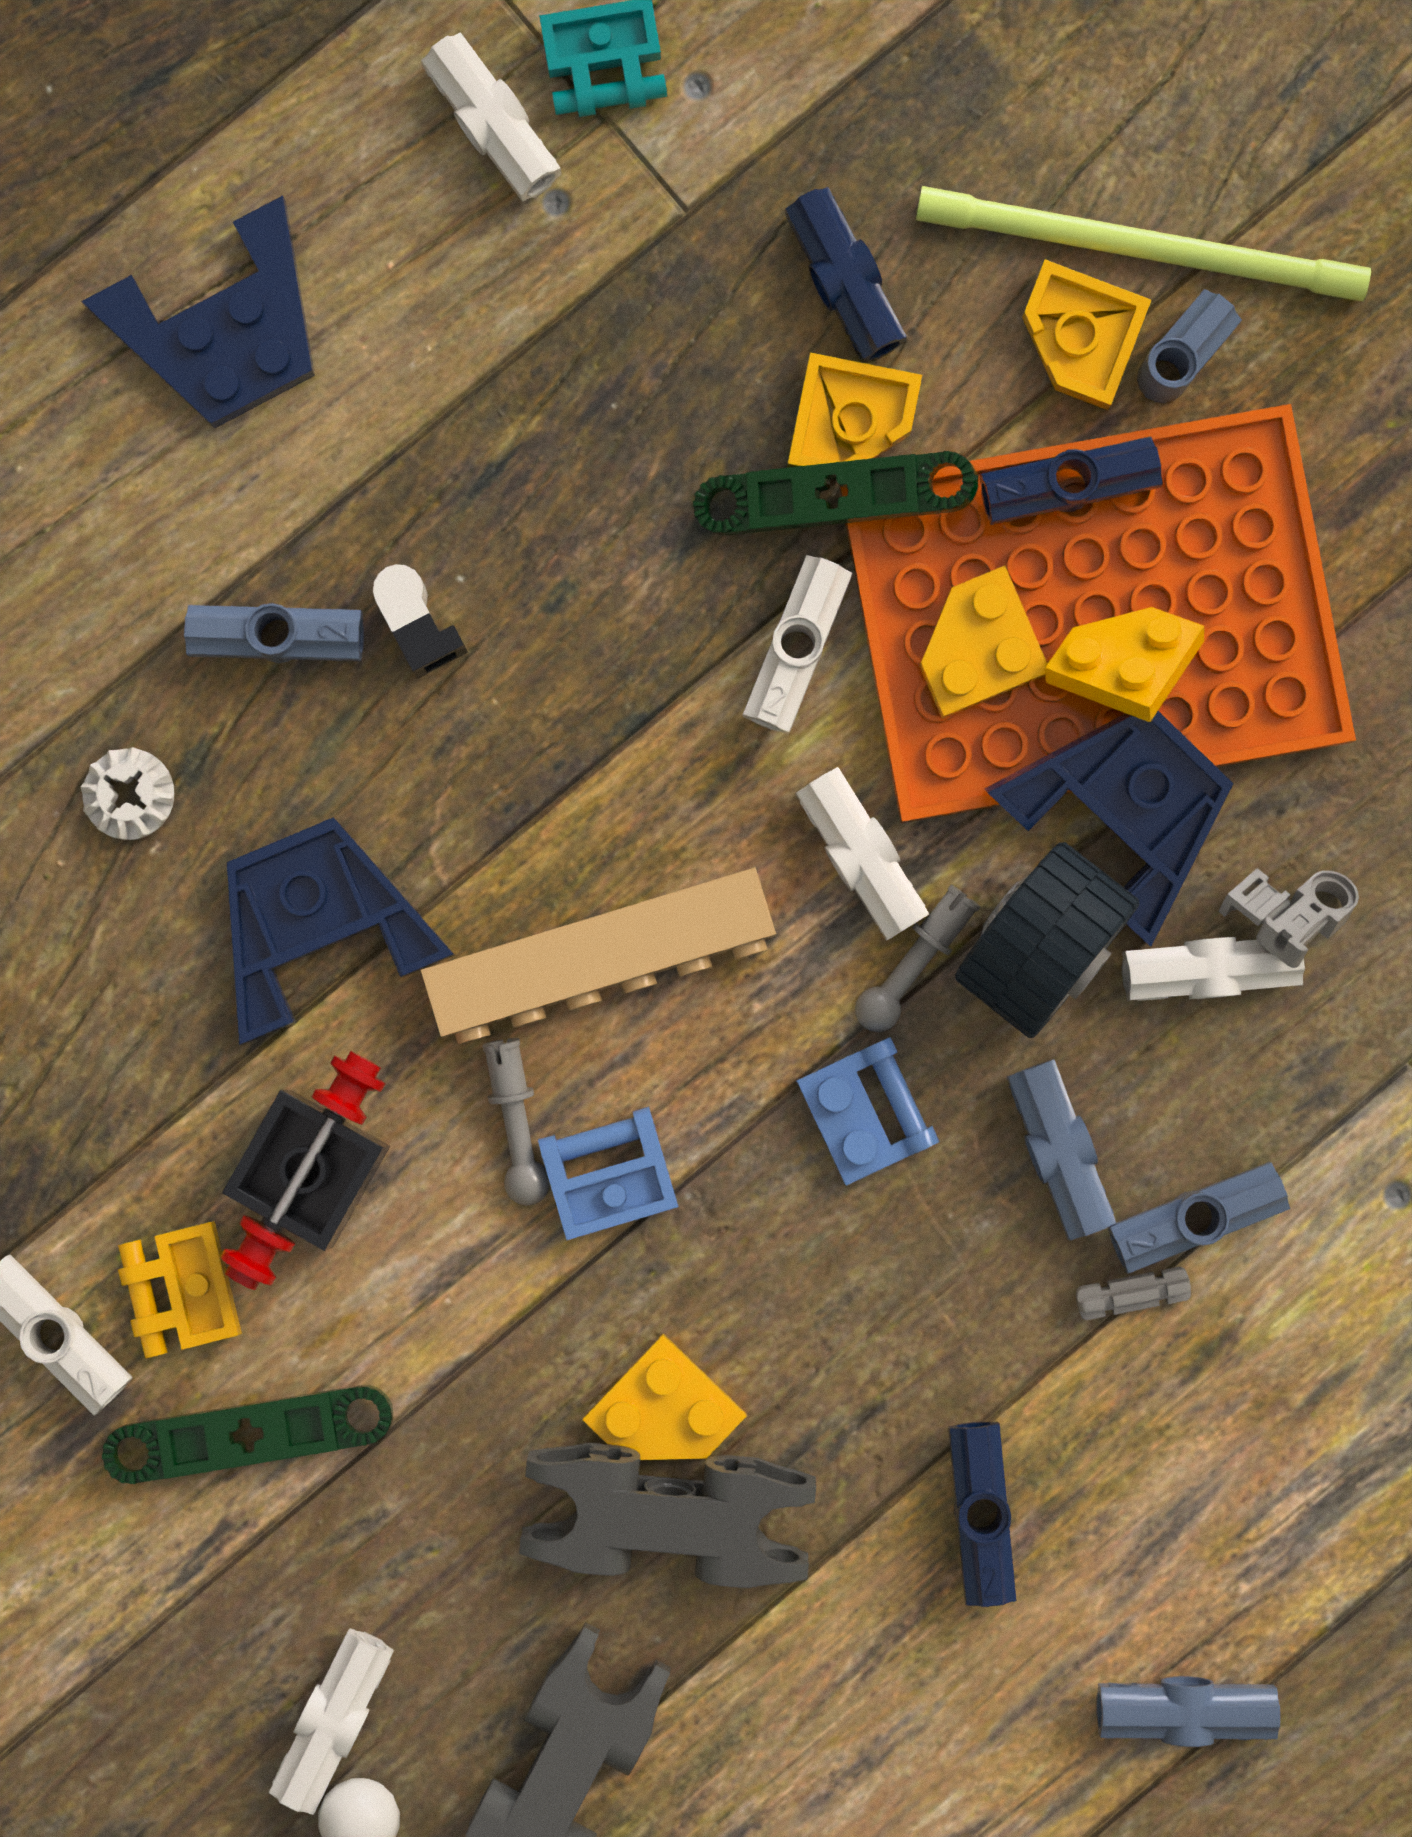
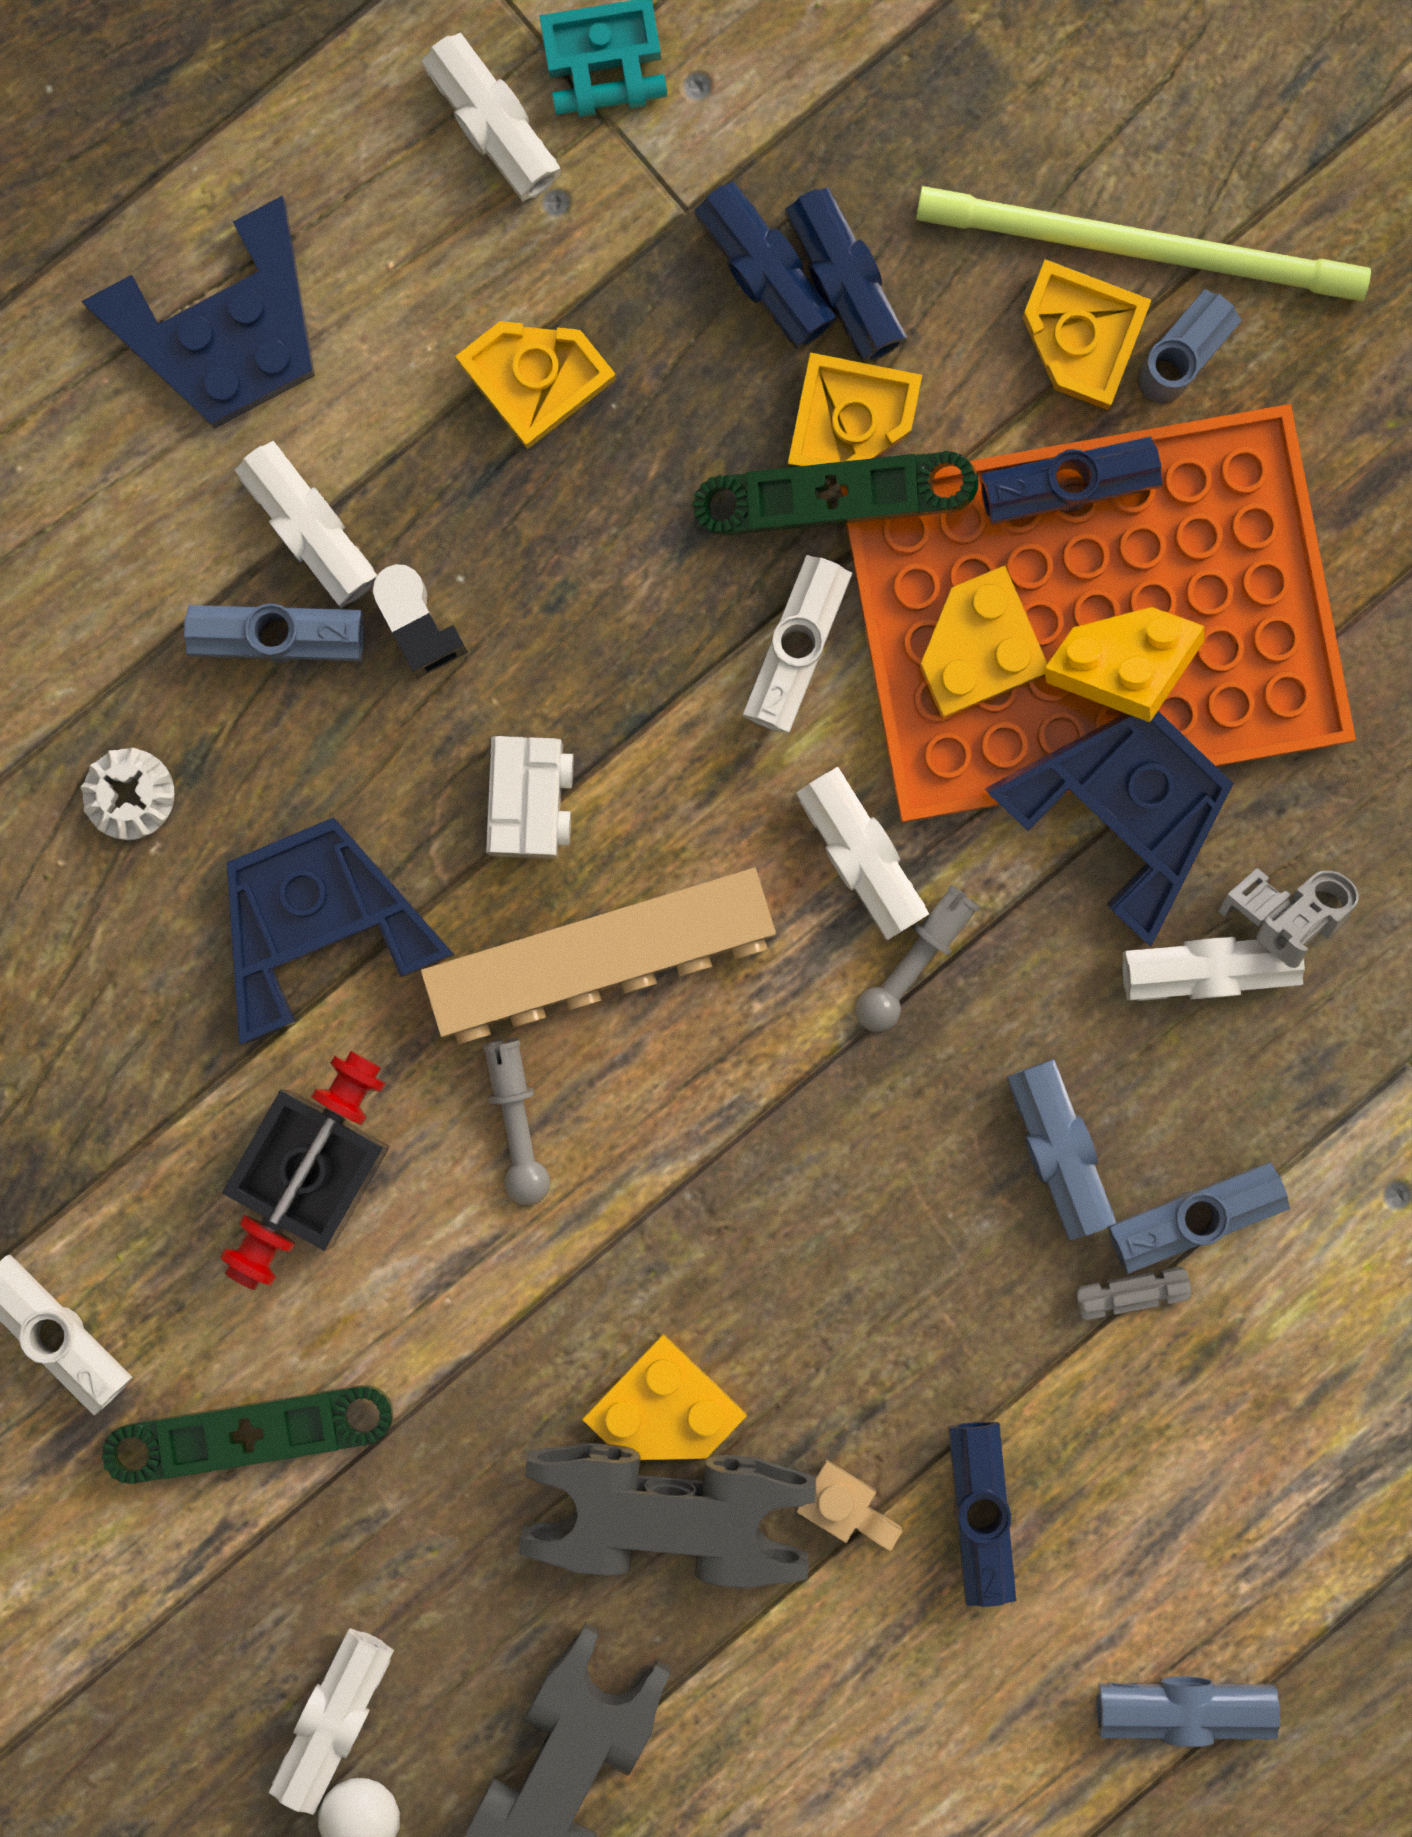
(195, 1285): yellow plate -> none
(306, 524): none -> white piece
(527, 797): none -> white brick
(535, 375): none -> yellow plate
(614, 1192): medium blue plate -> none
(765, 265): none -> dark blue piece
(844, 1505): none -> tan plate
(849, 1119): medium blue plate -> none
(1046, 939): black wheel -> none

